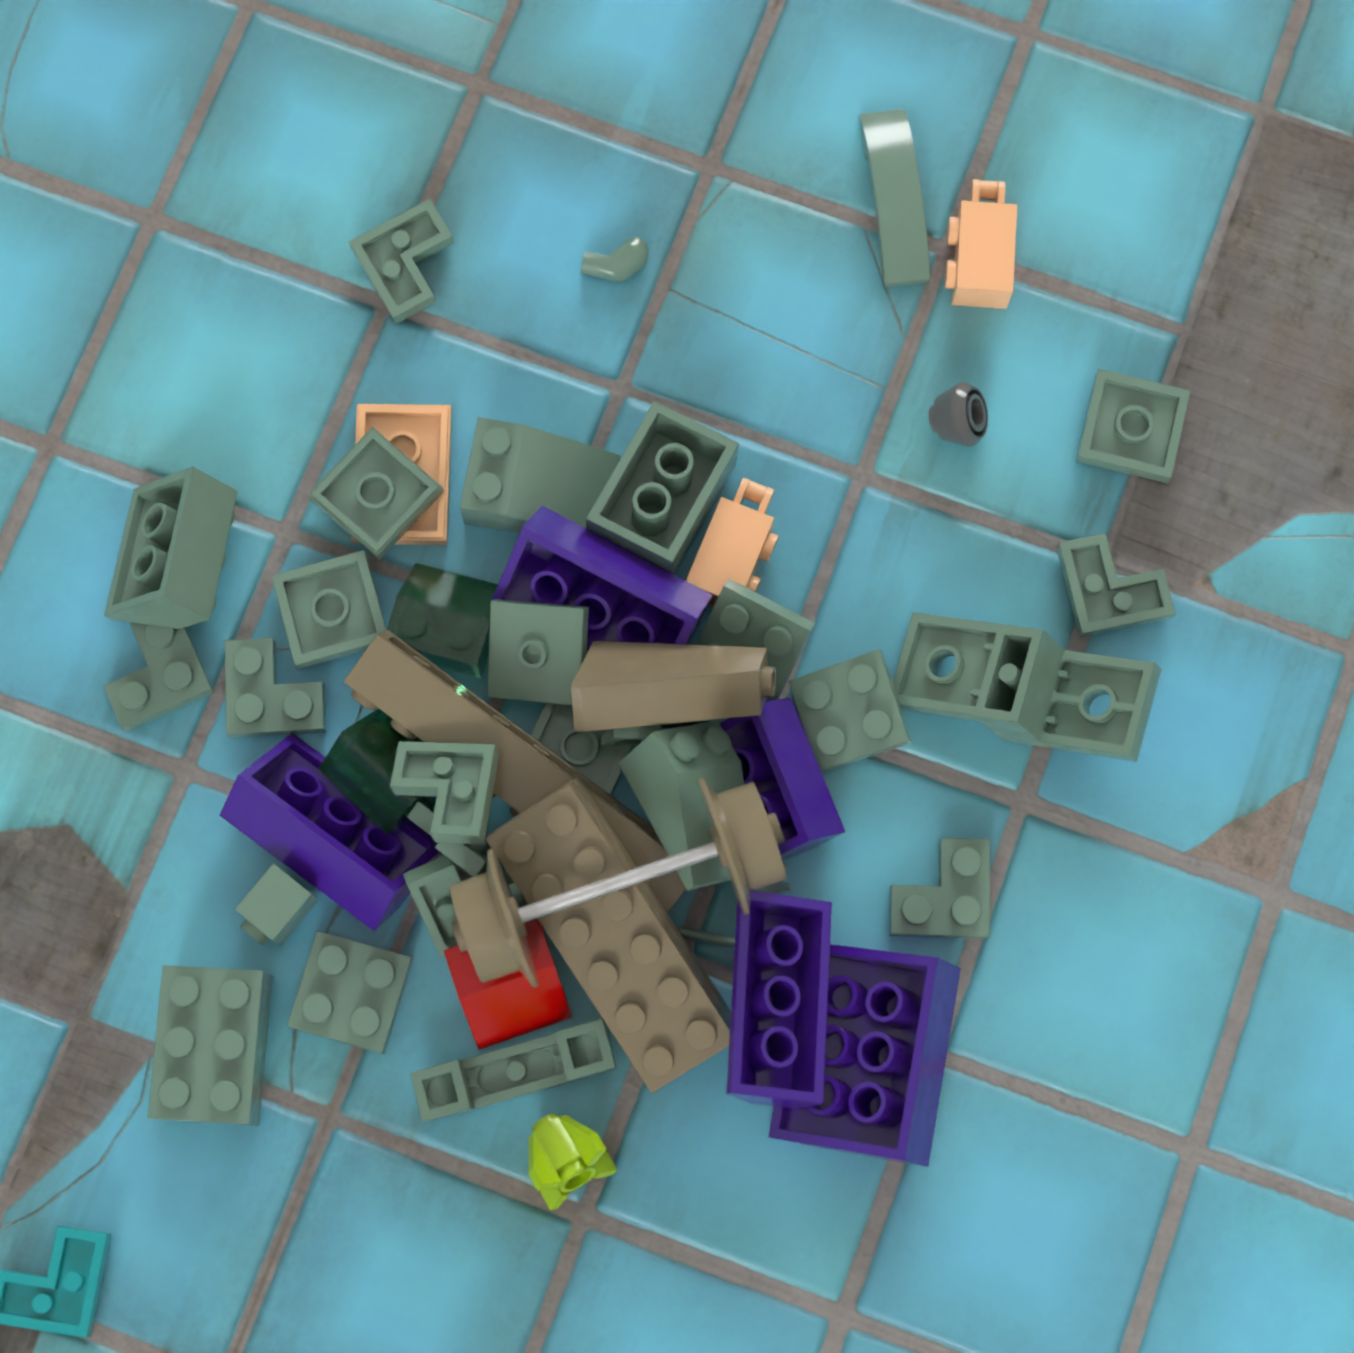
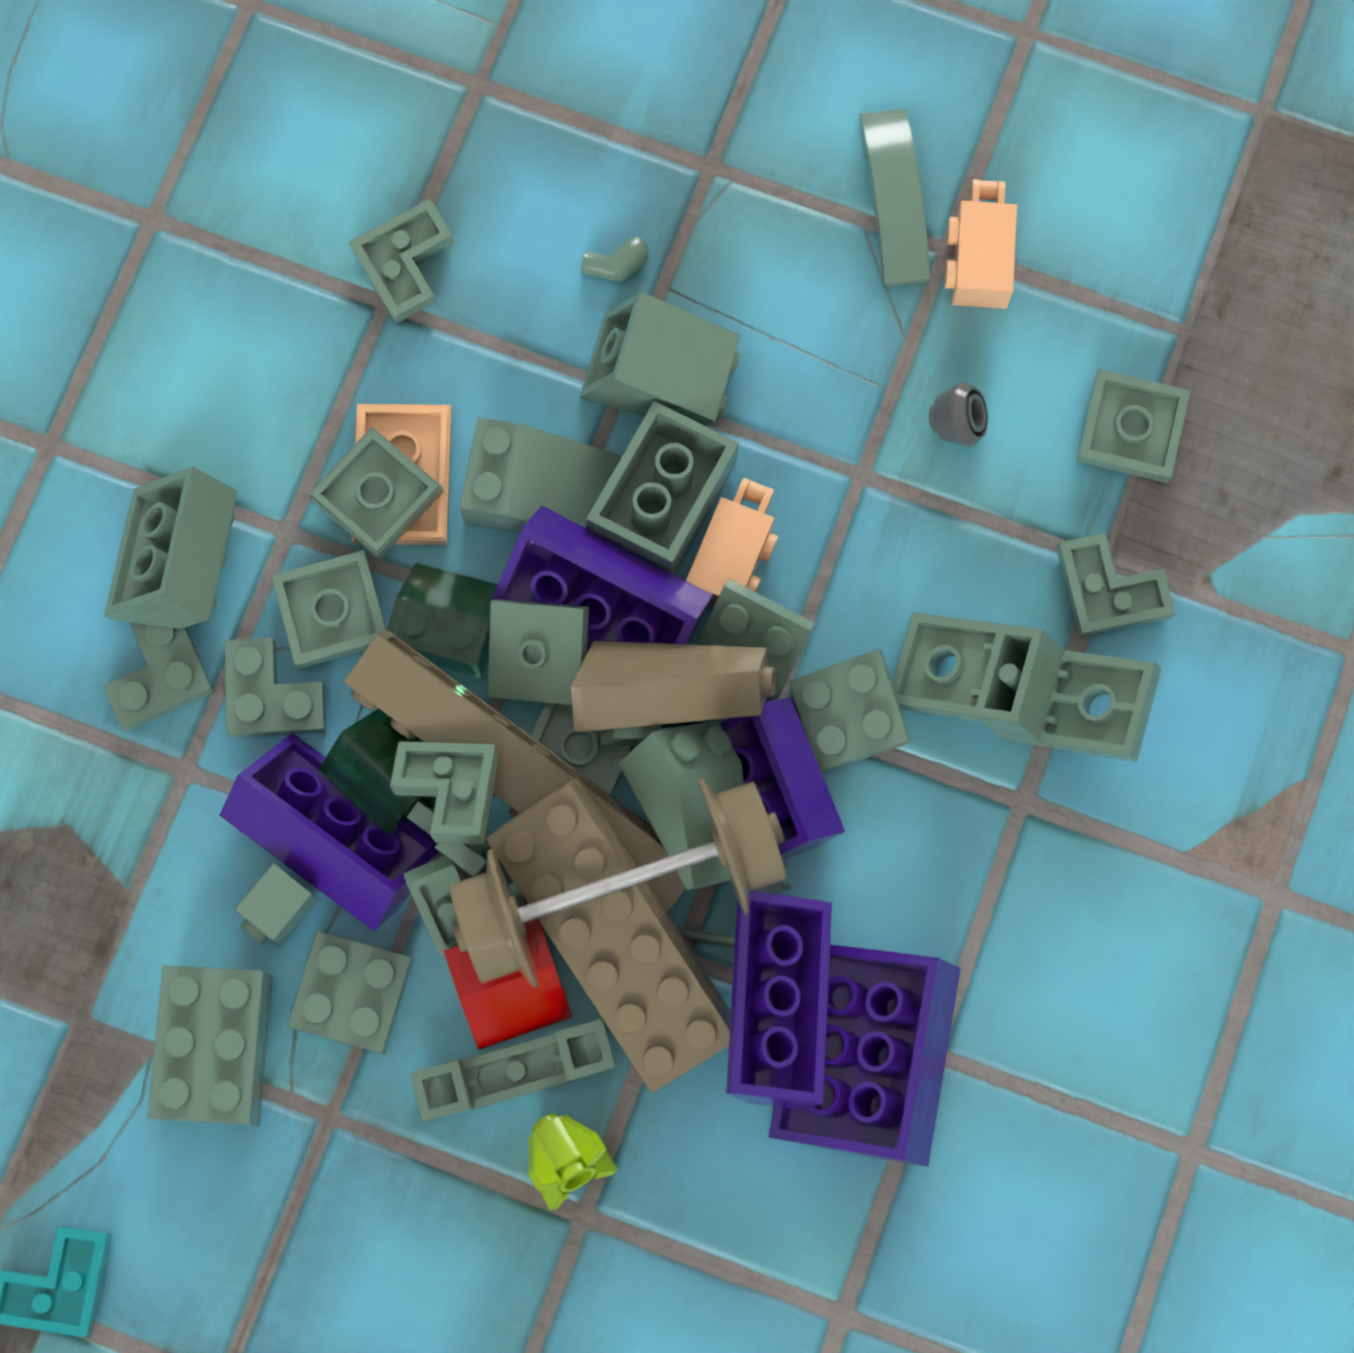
(661, 356): none -> sand green slope
(954, 907): sand green plate -> none

